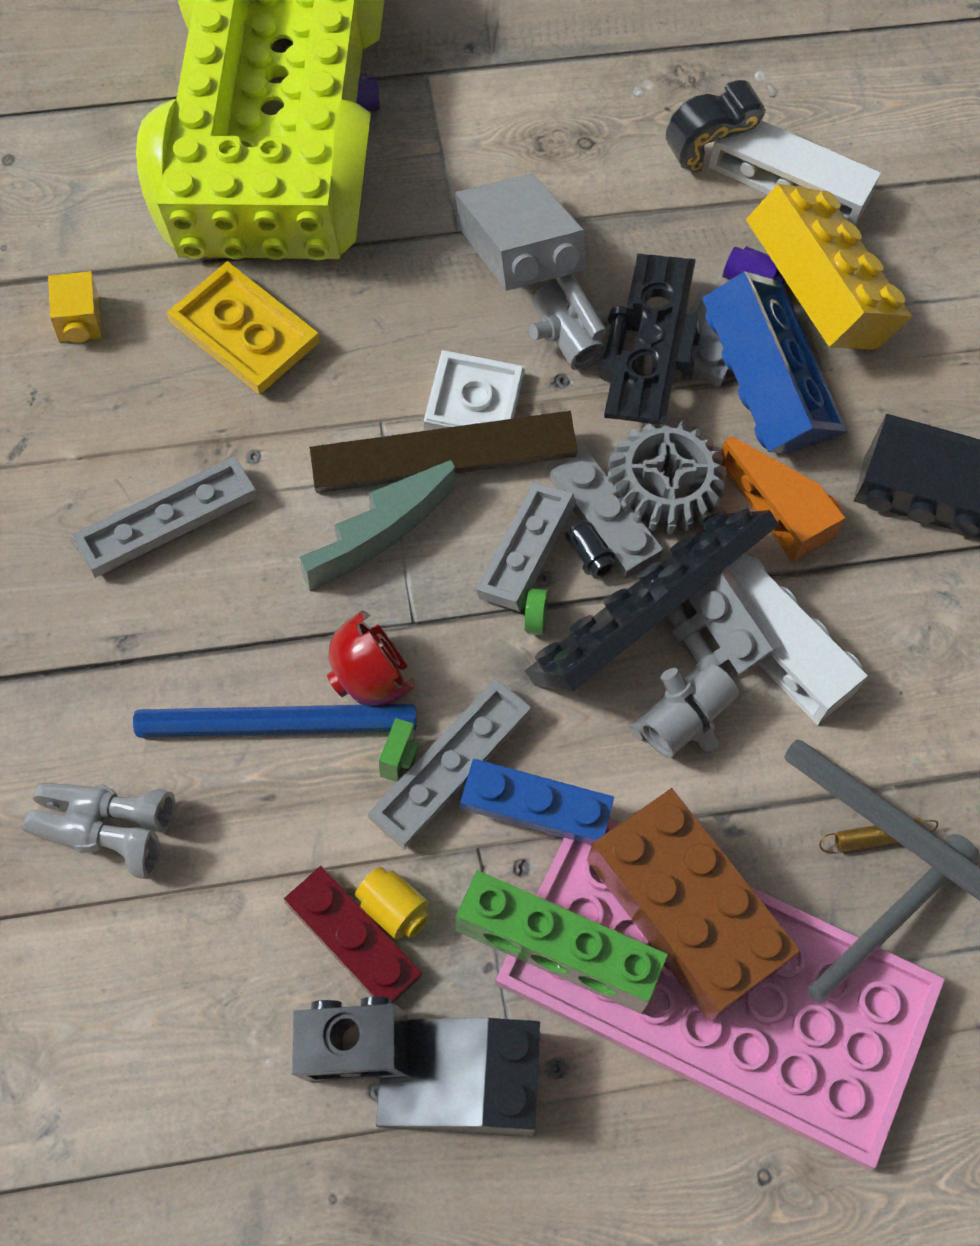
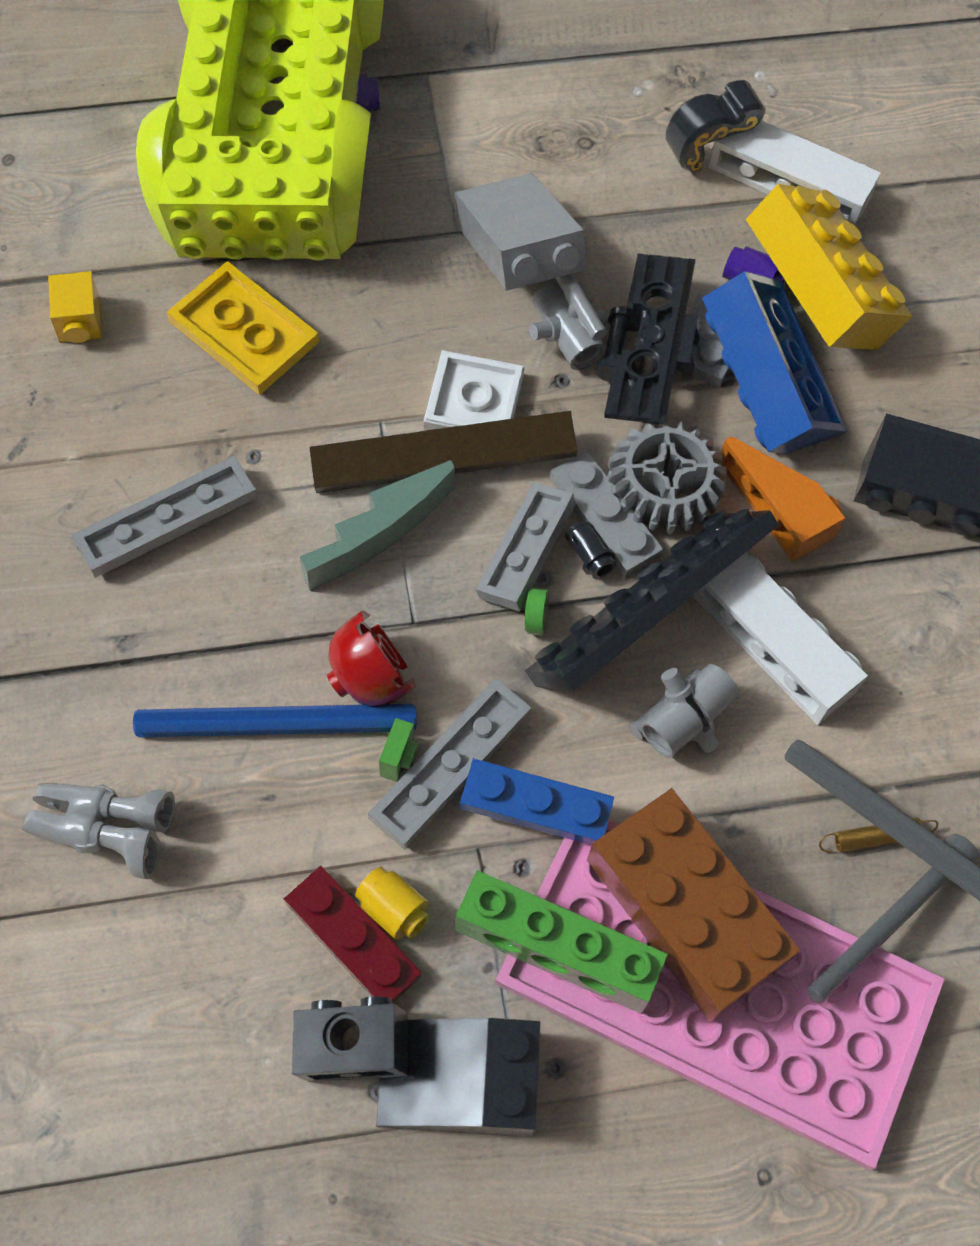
(732, 622): light grey plate -> none

